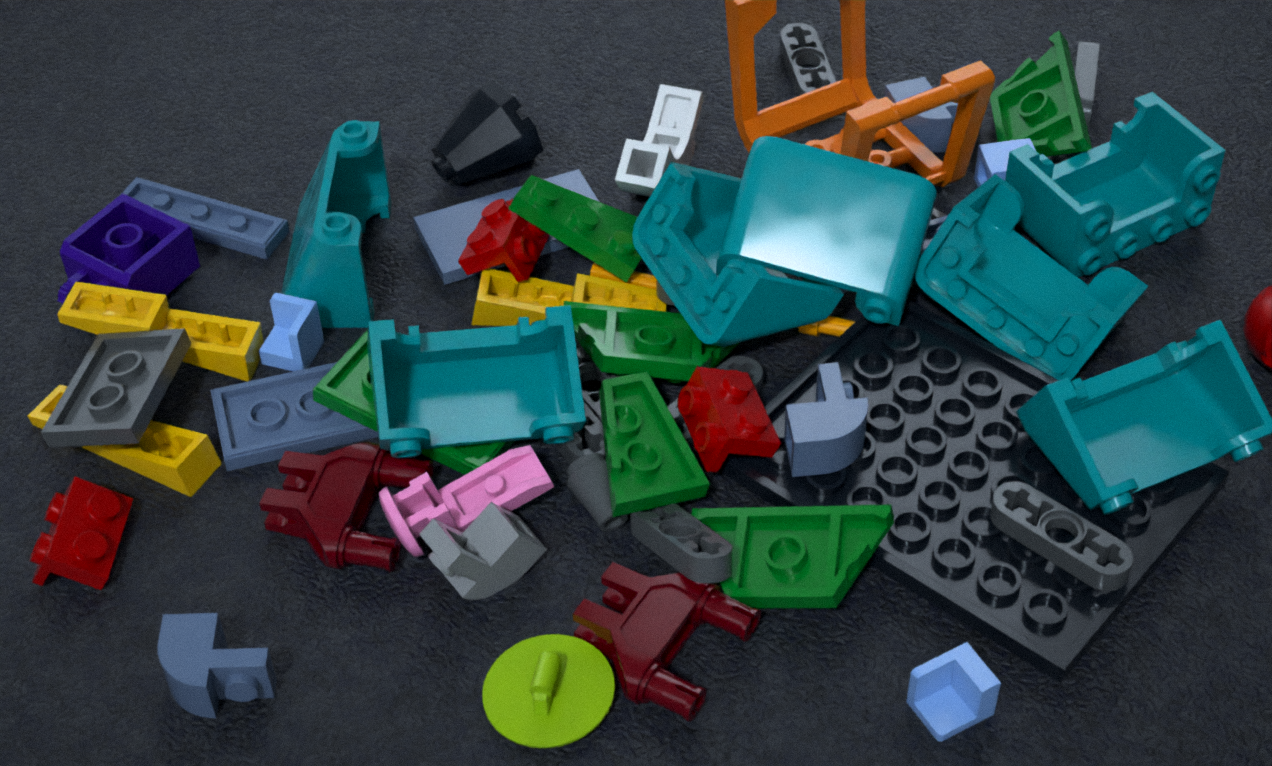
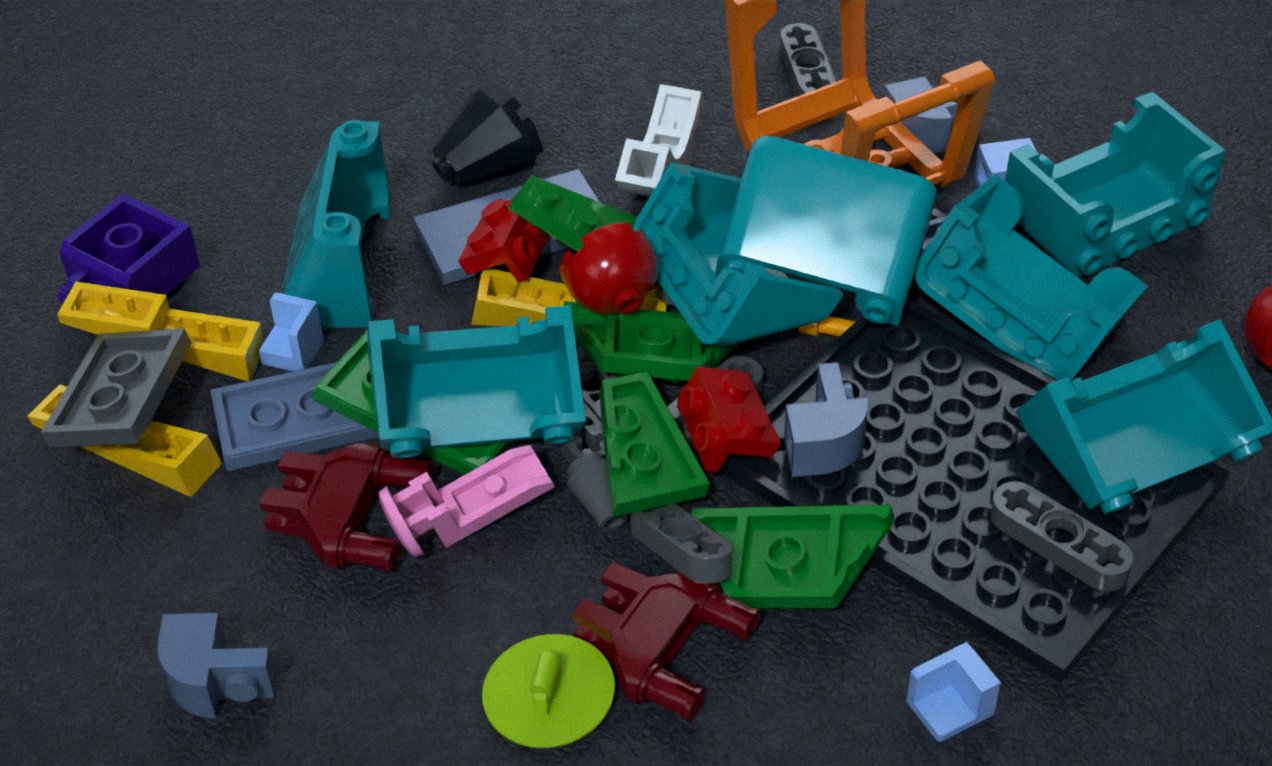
(82, 534): red bracket -> none
(213, 219): sand blue tile -> none
(486, 555): light grey brick -> none
(611, 270): none -> red cylinder
(1043, 104): green wing -> none
(1085, 73): beam -> none

